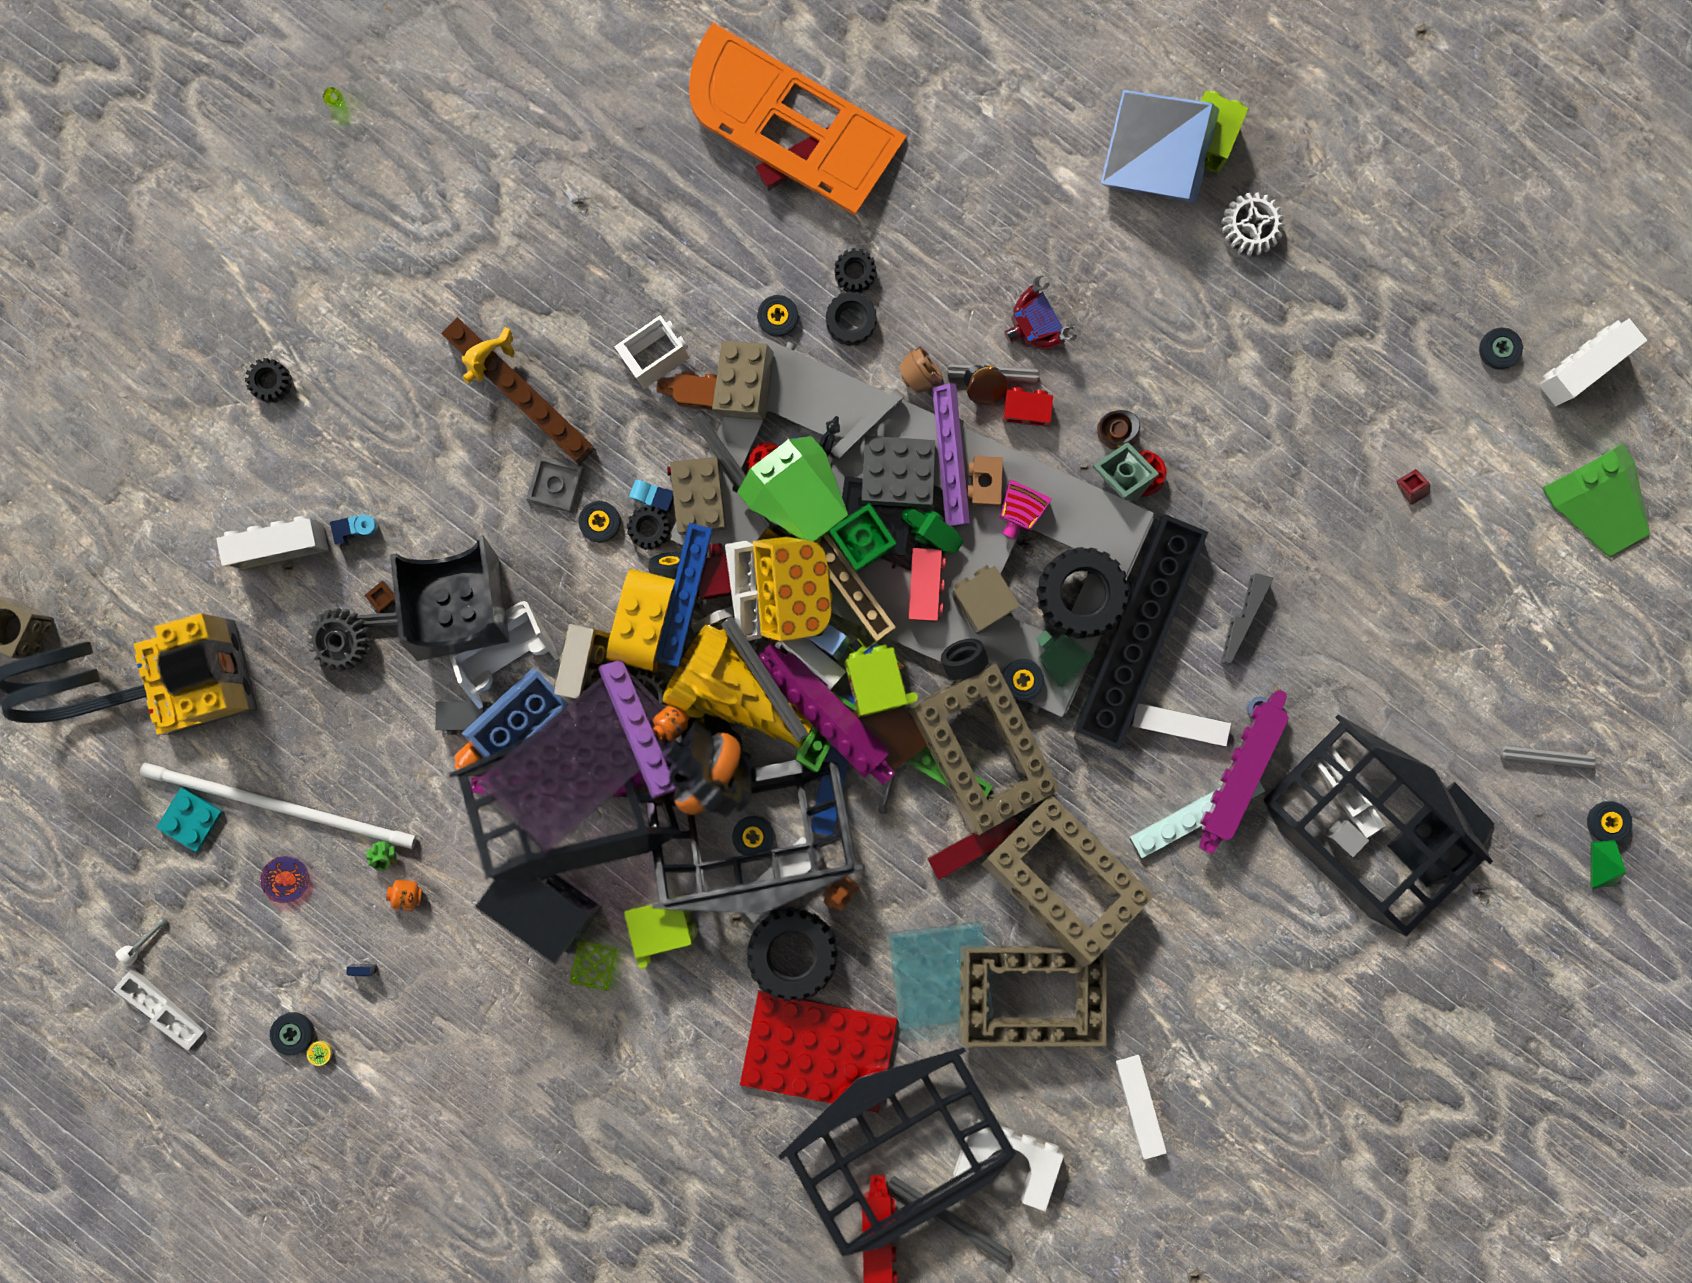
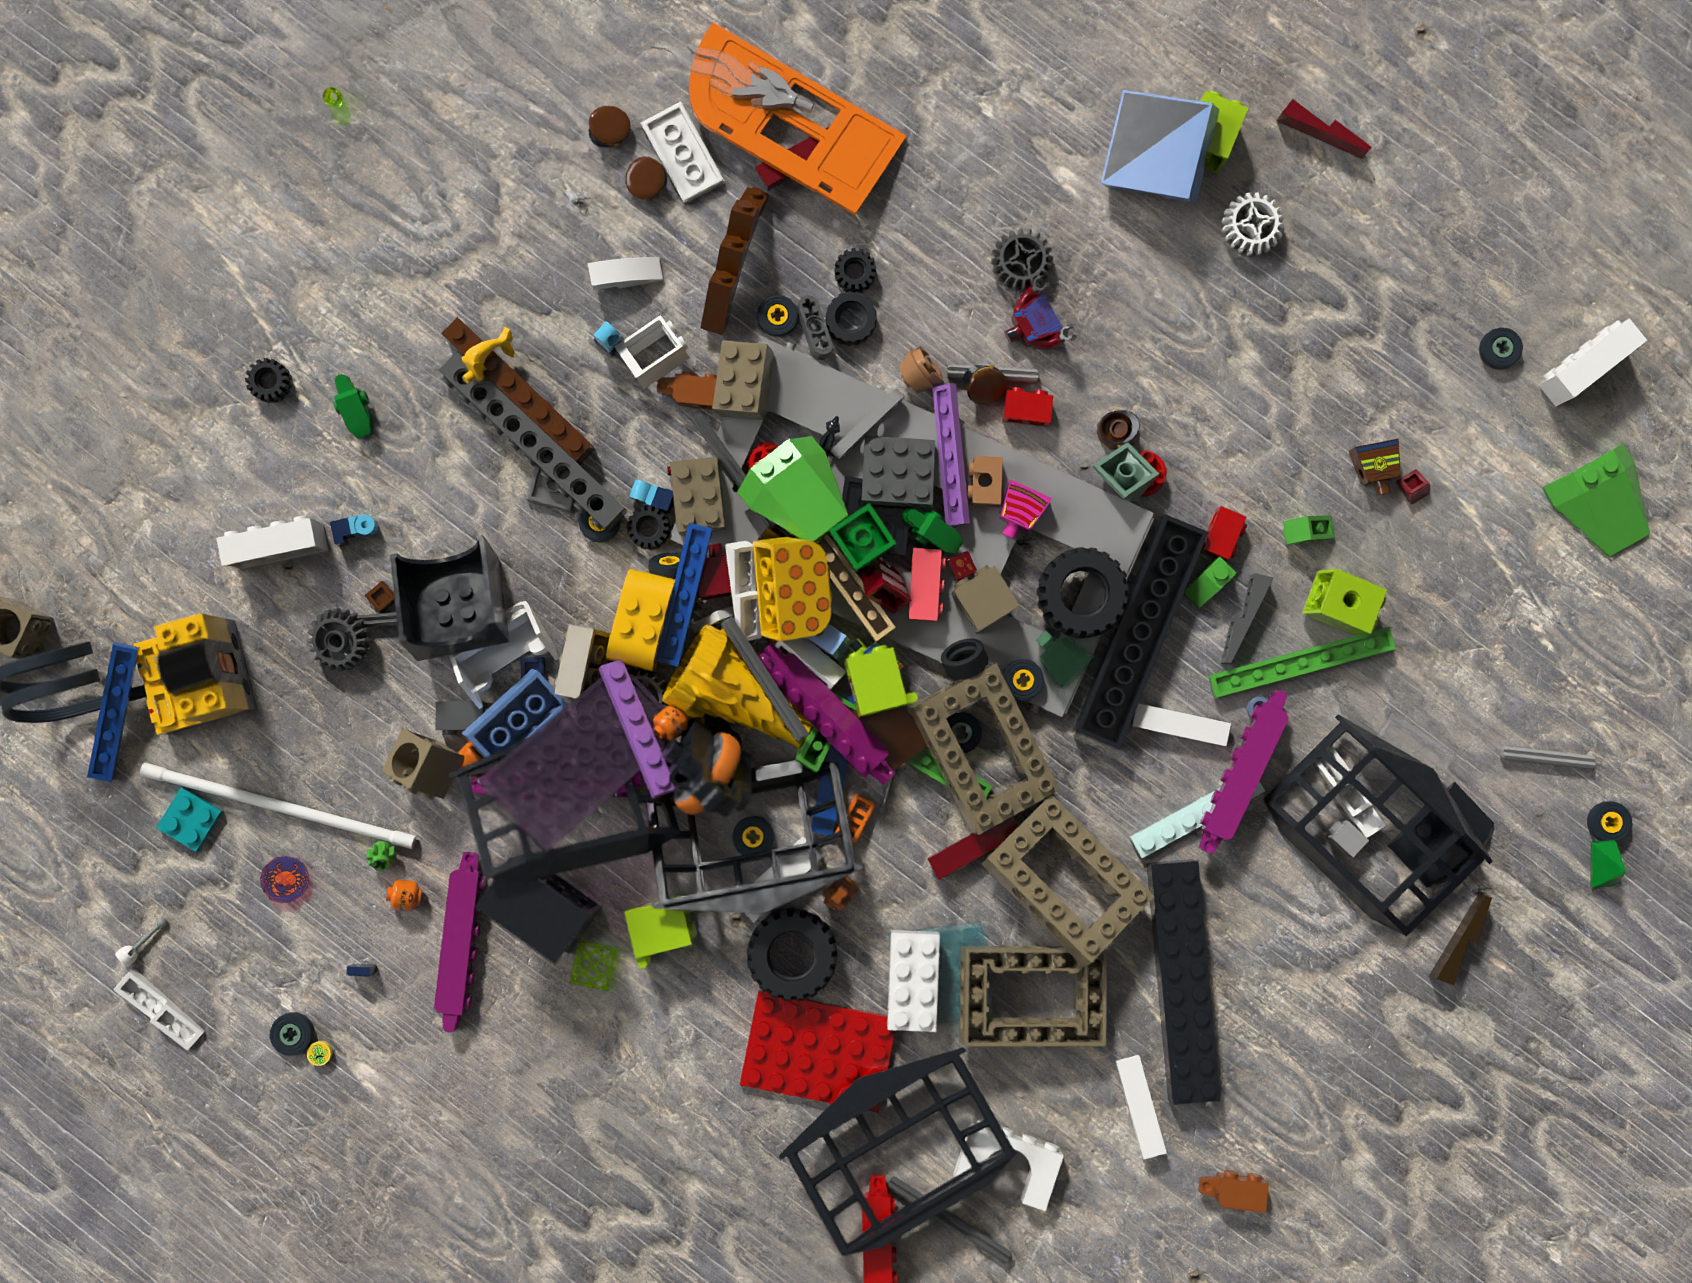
(113, 712): none -> blue plate
(353, 407): none -> green hinge
(422, 765): none -> dark tan brick
(458, 941): none -> magenta hinge
(535, 663): none -> dark blue tile
(607, 338): none -> medium azure leg
(608, 126): none -> reddish brown piece
(612, 509): none -> dark grey brick
(625, 272): none -> white slope
(645, 178): none -> reddish brown piece
(682, 152): none -> white tile
(731, 258): none -> reddish brown arch
(765, 93): none -> piece
(812, 337): none -> dark grey beam
(861, 823): none -> orange slope
(884, 586): none -> dark red torso
(913, 980): none -> white brick
(961, 565): none -> dark red slope
(972, 726): none -> black bush
(1016, 241): none -> dark grey gear
(1183, 982): none -> black brick
(1209, 582): none -> bright green slope
(1224, 533): none -> red brick
(1236, 1191): none -> dark orange hinge
(1301, 662): none -> bright green plate
(1308, 529): none -> bright green slope
(1335, 135): none -> dark red slope
(1345, 601): none -> lime brick
(1377, 464): none -> reddish brown torso
(1469, 929): none -> dark brown slope

